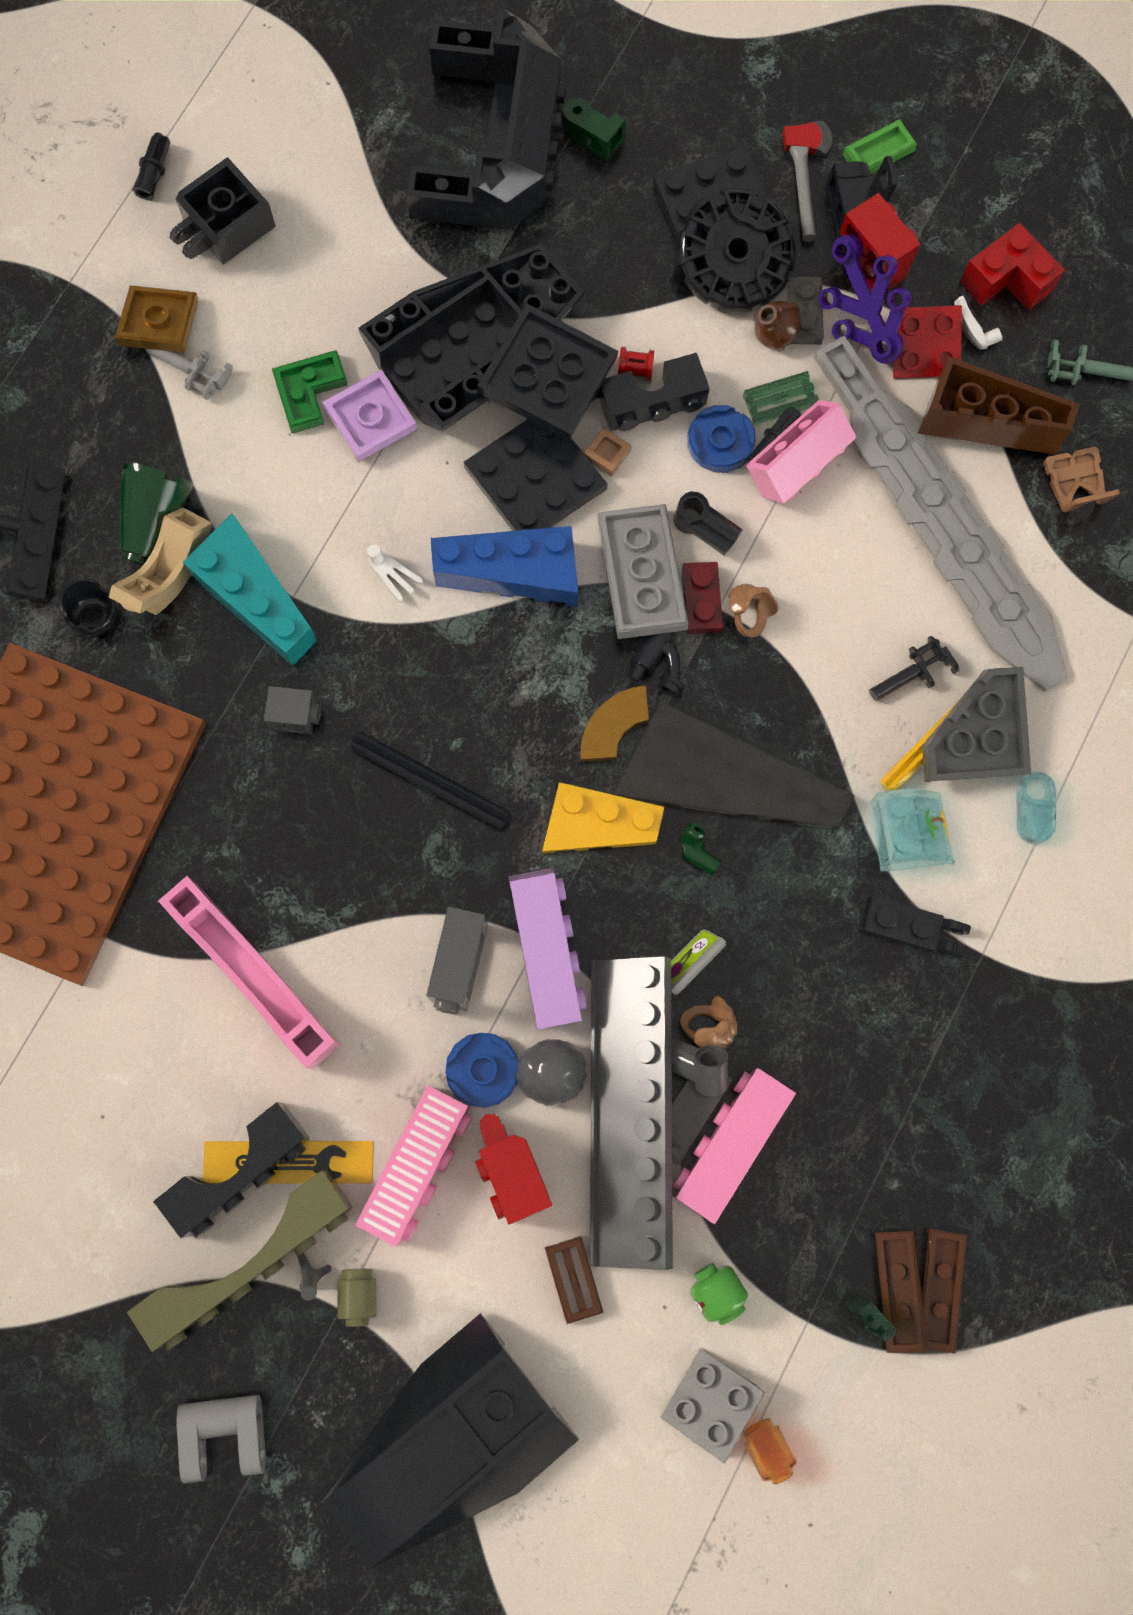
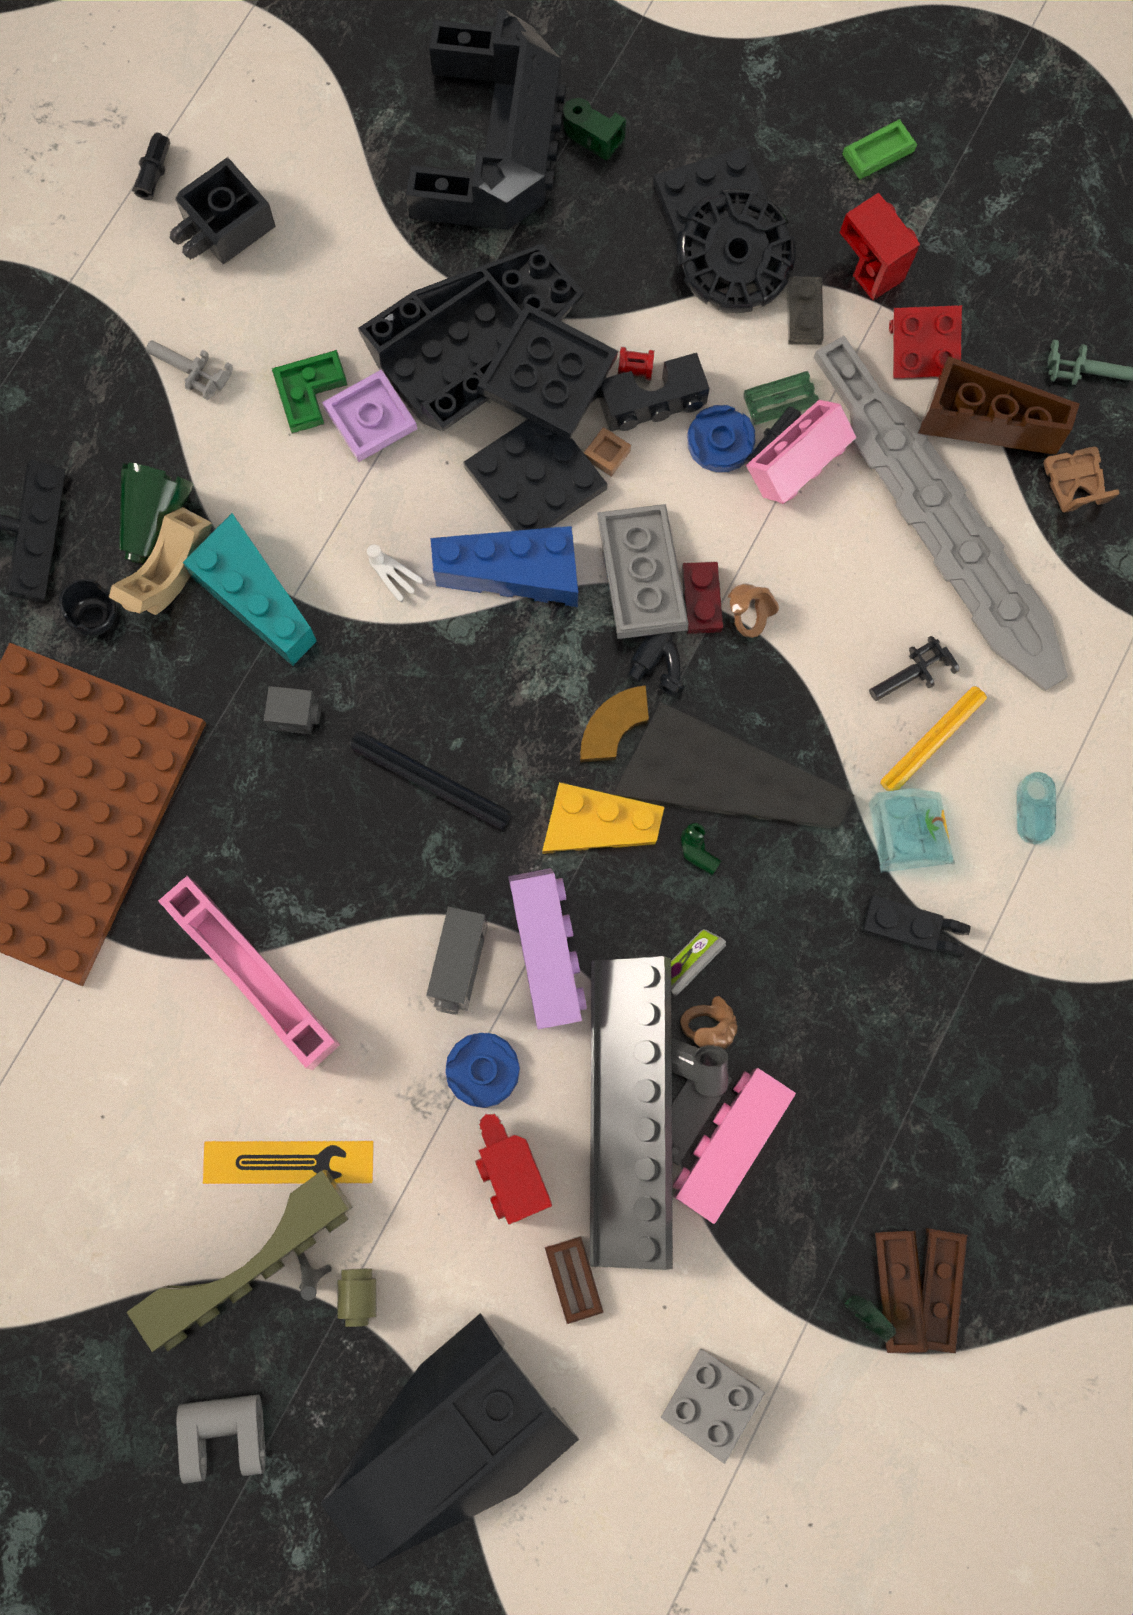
(156, 319): pearl gold tile -> none
(193, 1203): black arch -> none
(413, 1166): bright pink brick -> none
(551, 1072): dark grey hair -> none
(709, 525): black piece -> none
(718, 1294): bright green head -> none
(769, 1451): clear orange brick -> none
(783, 326): reddish brown piece -> none
(800, 141): piece -> none
(852, 184): black piece -> none
(868, 303): dark purple plant -> none
(974, 331): white piece -> none
(983, 731): dark grey plate -> none
(1014, 263): red brick -> none

